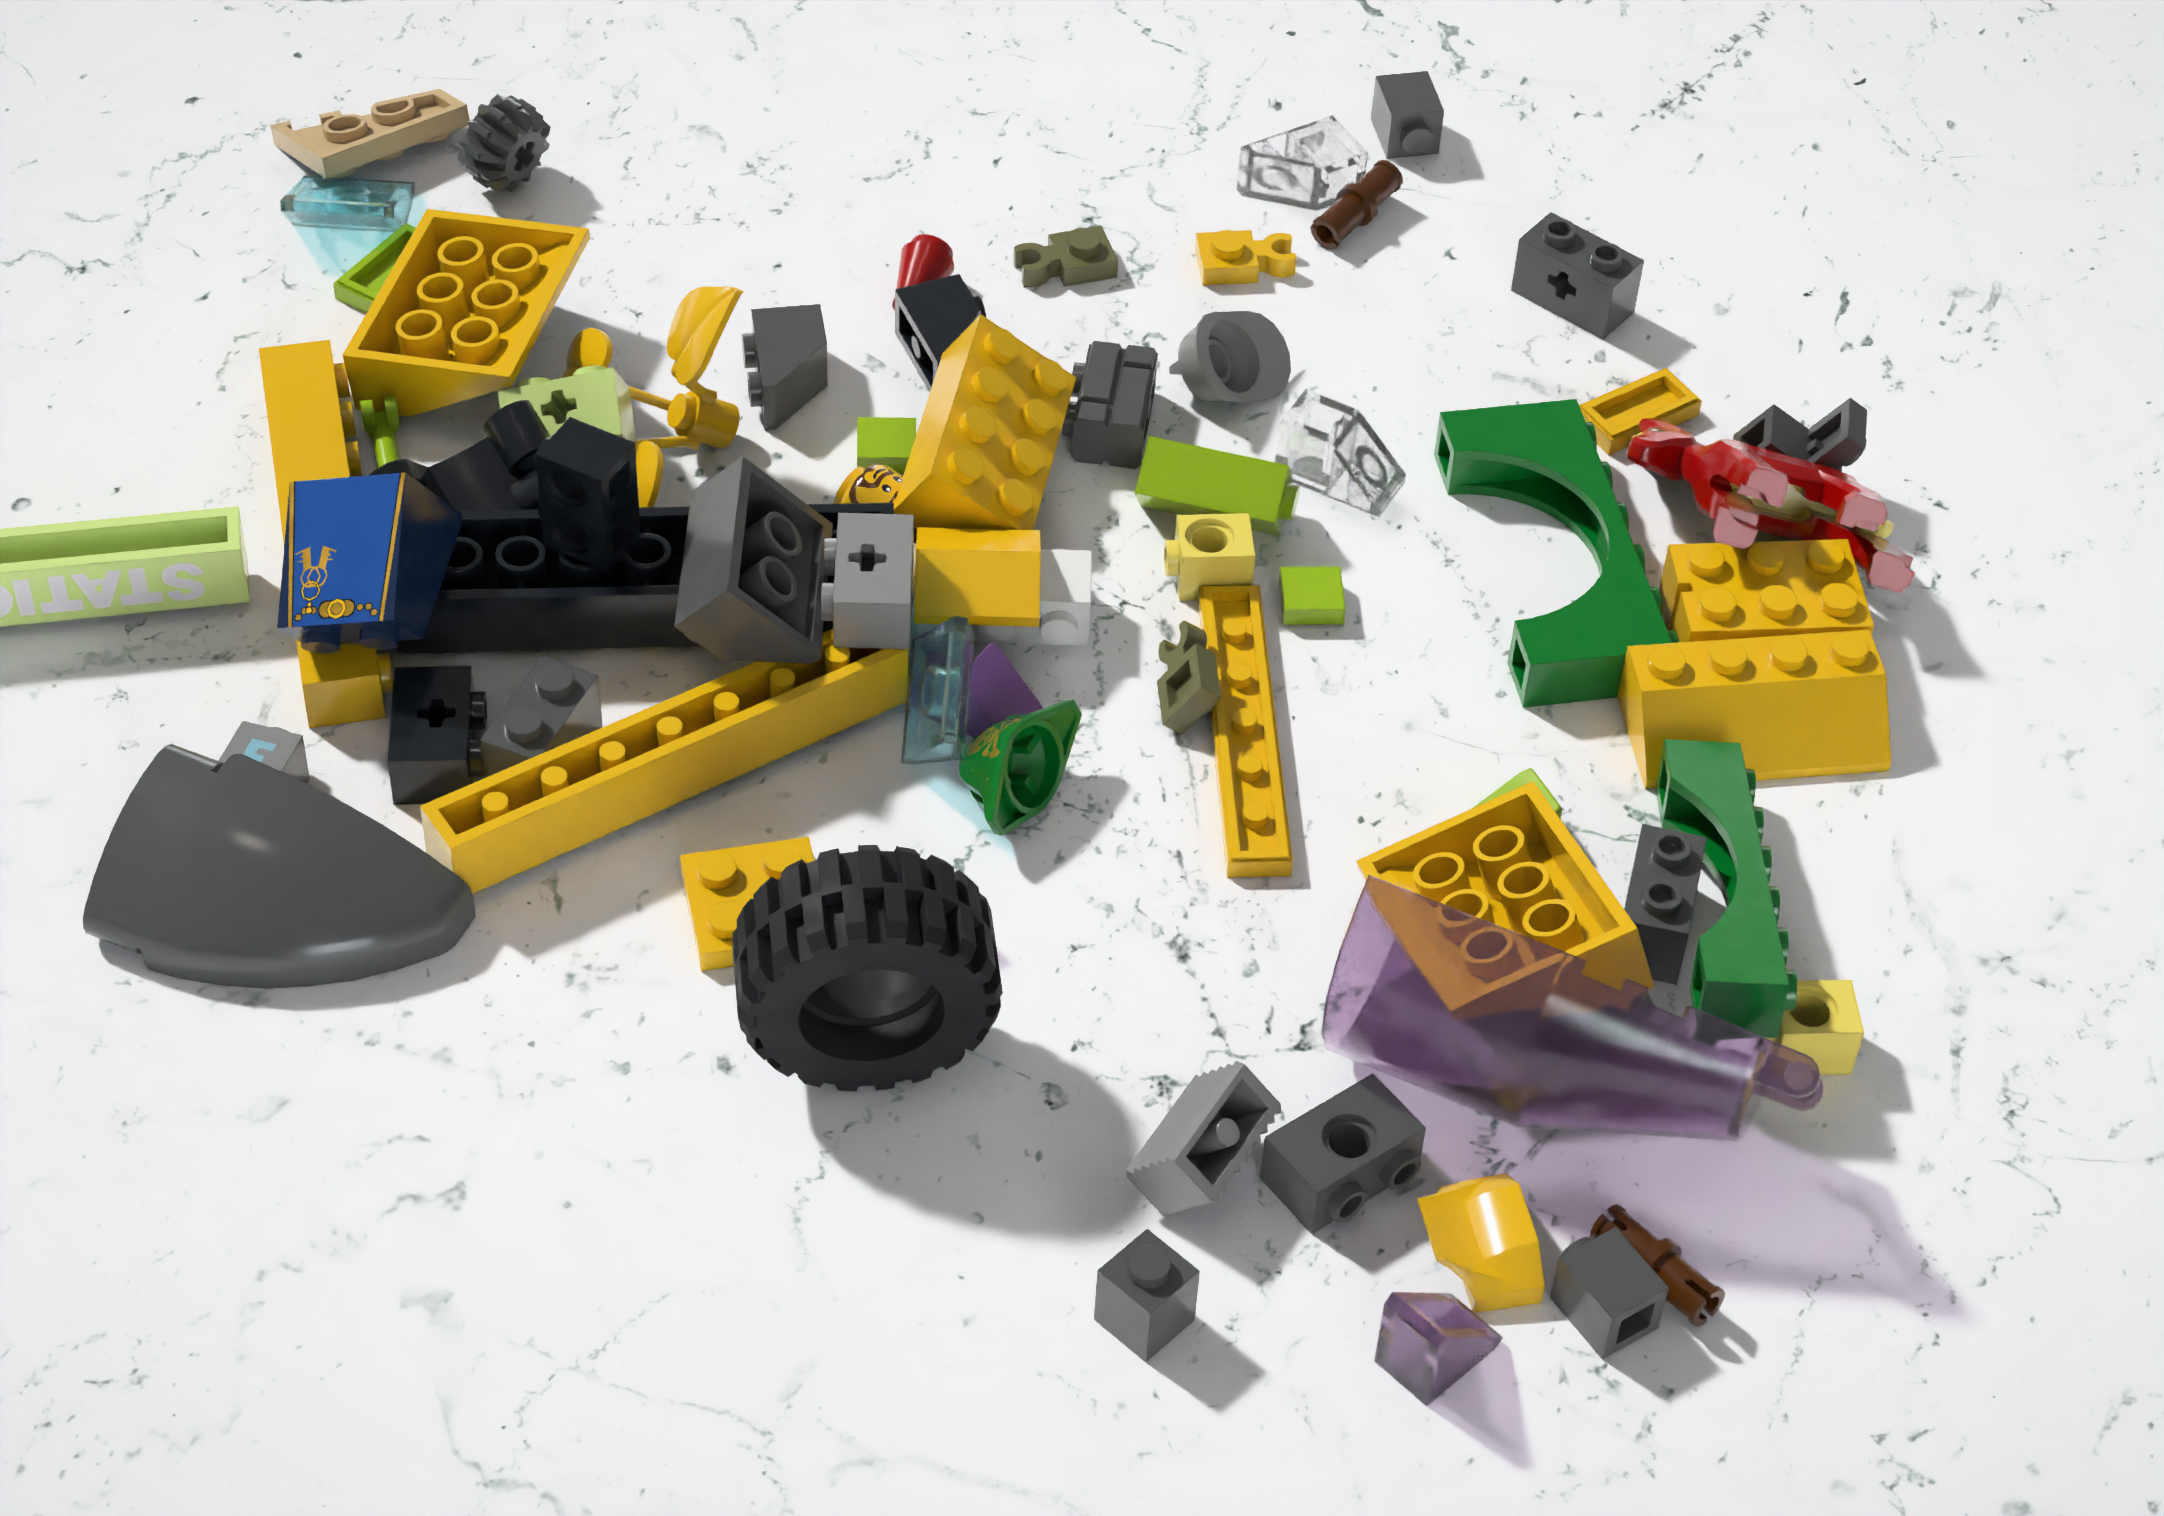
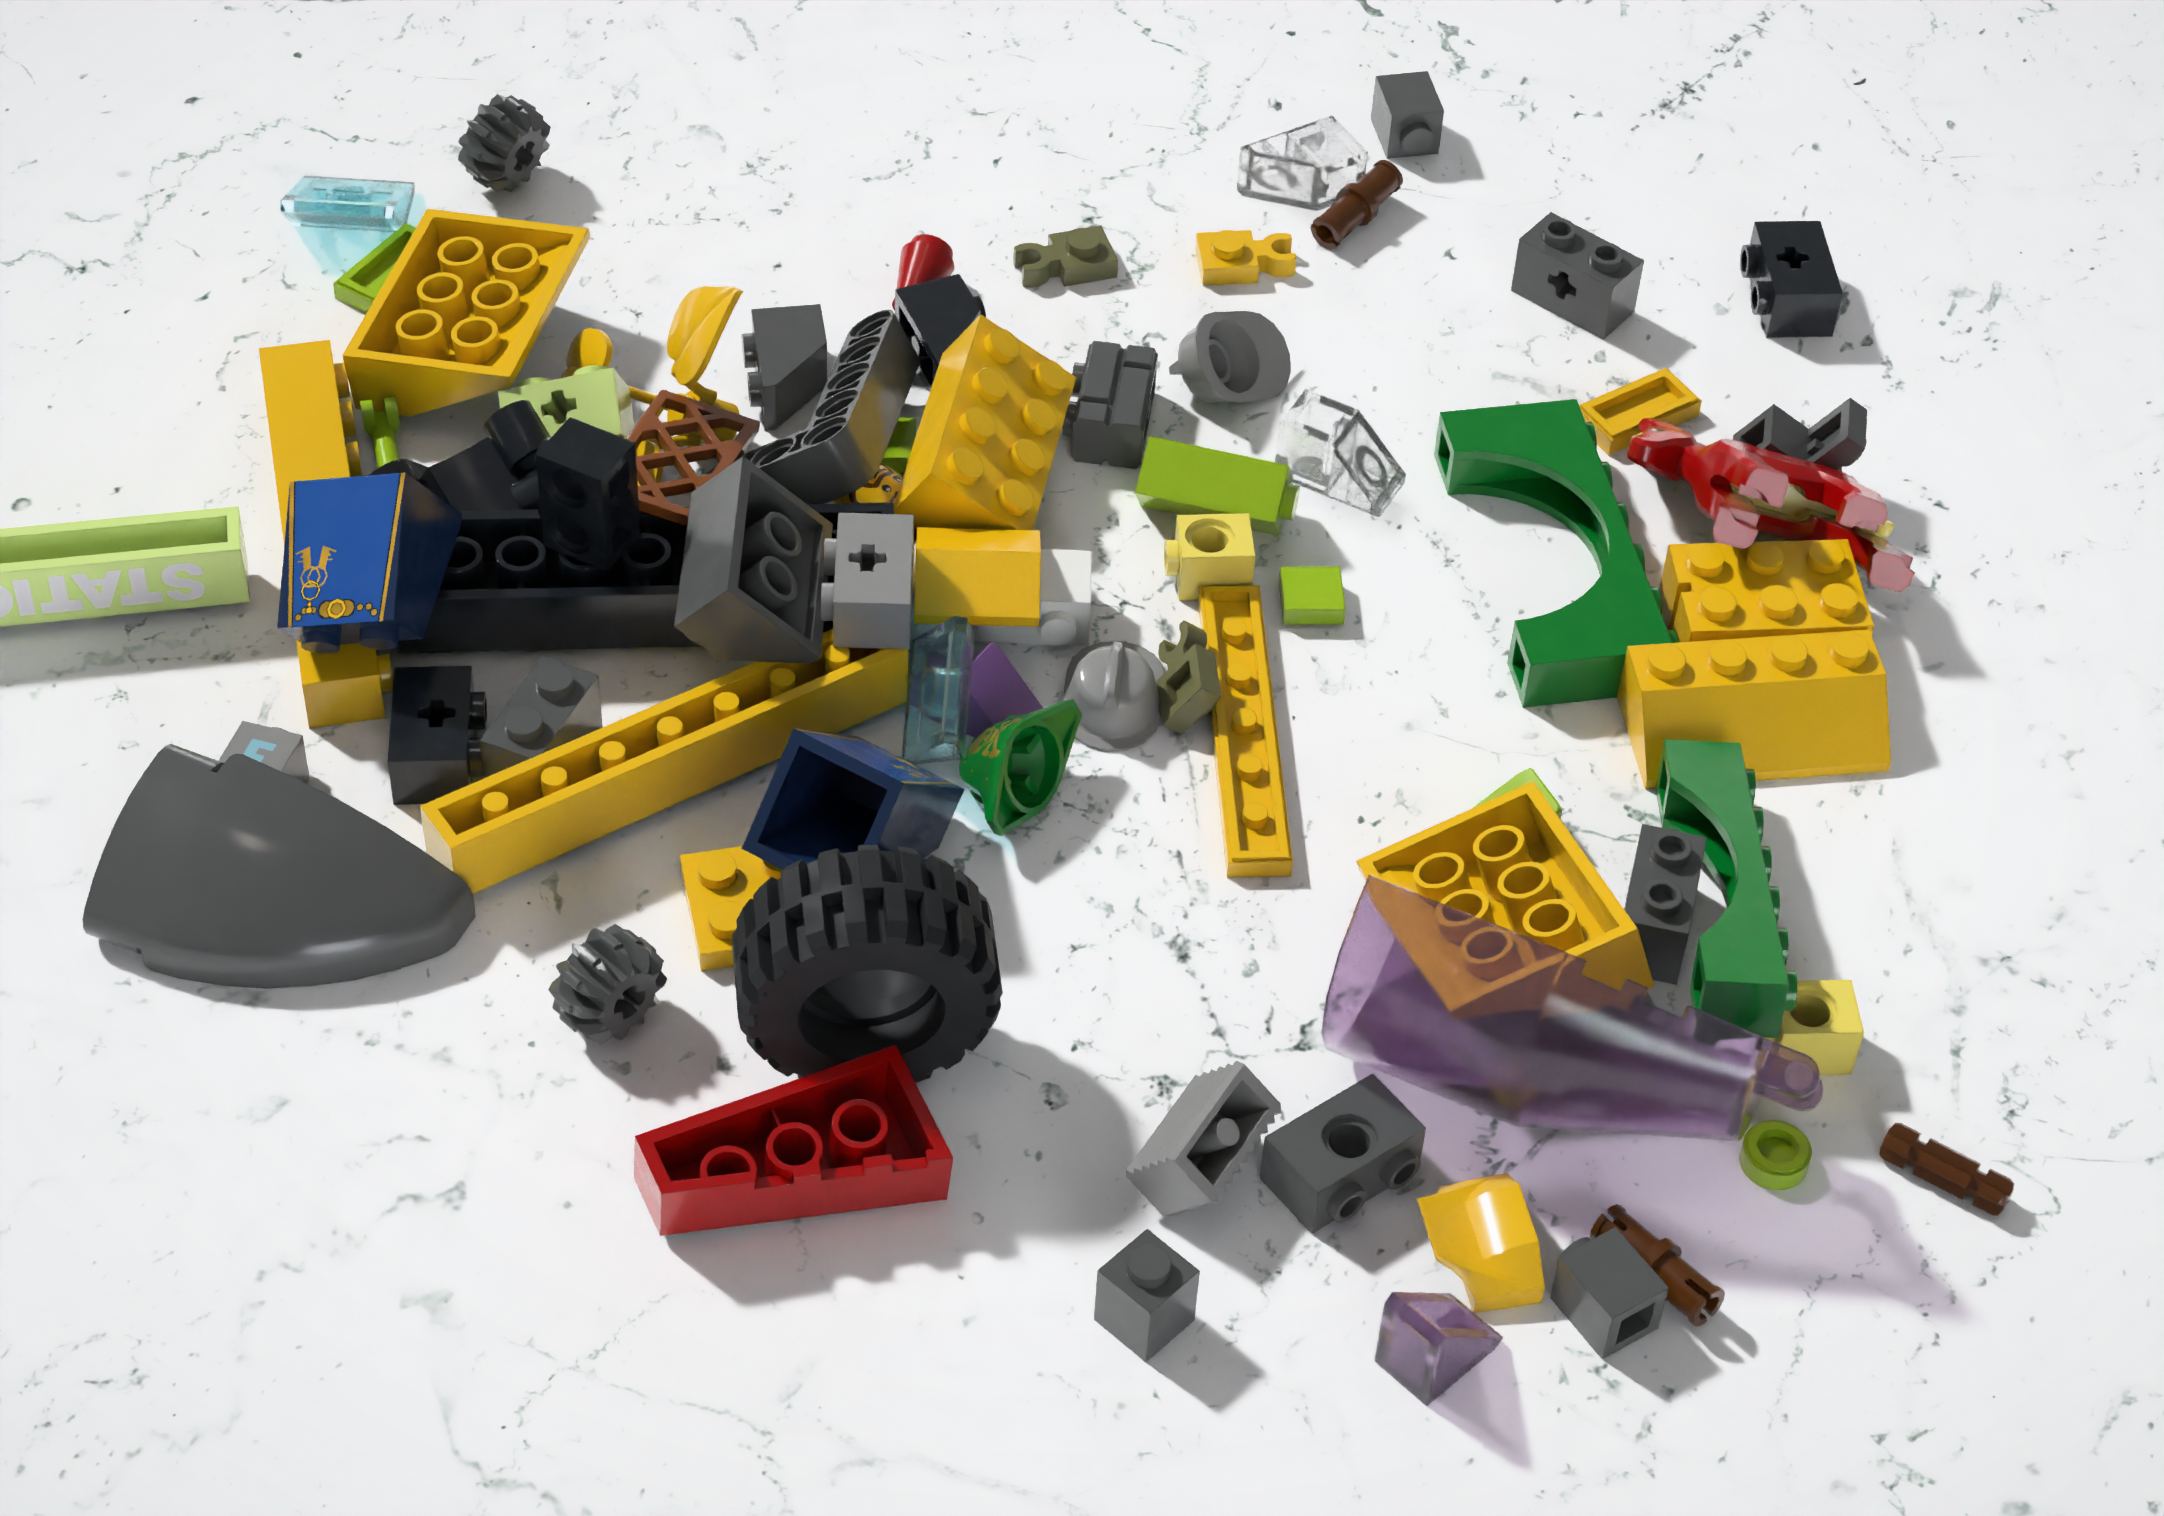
(355, 140): tan wing -> none
(607, 984): none -> dark grey gear
(700, 419): none -> dark orange window
(797, 1151): none -> red wedge
(845, 795): none -> dark blue slope
(852, 417): none -> dark grey beam
(1115, 693): none -> light grey piece
(1775, 1155): none -> lime tile
(1792, 279): none -> black brick
(1947, 1169): none -> reddish brown axle

